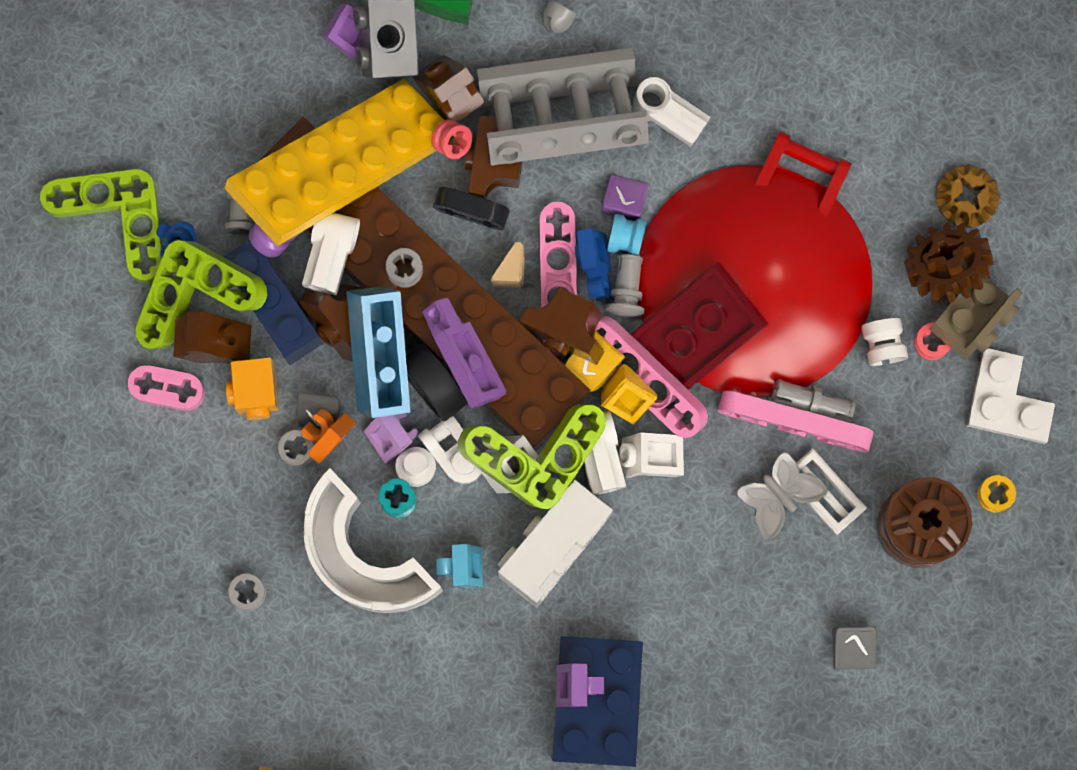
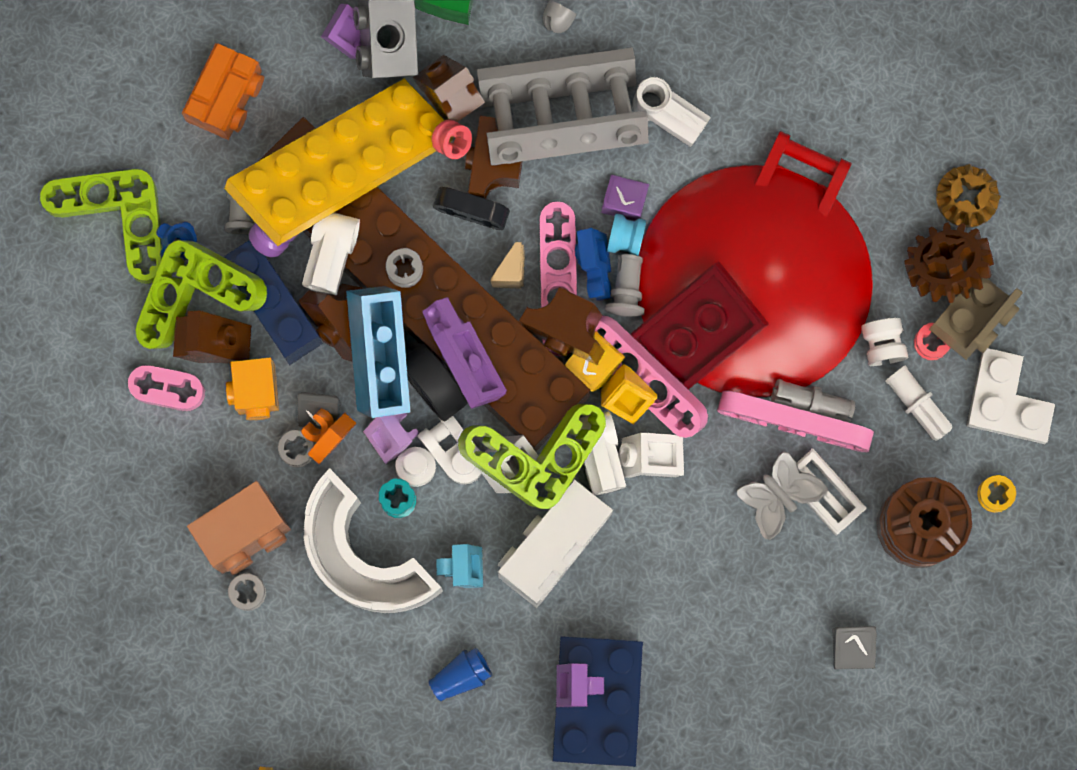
(223, 92): none -> orange brick
(240, 529): none -> nougat brick
(461, 675): none -> blue cone
(919, 403): none -> white axle

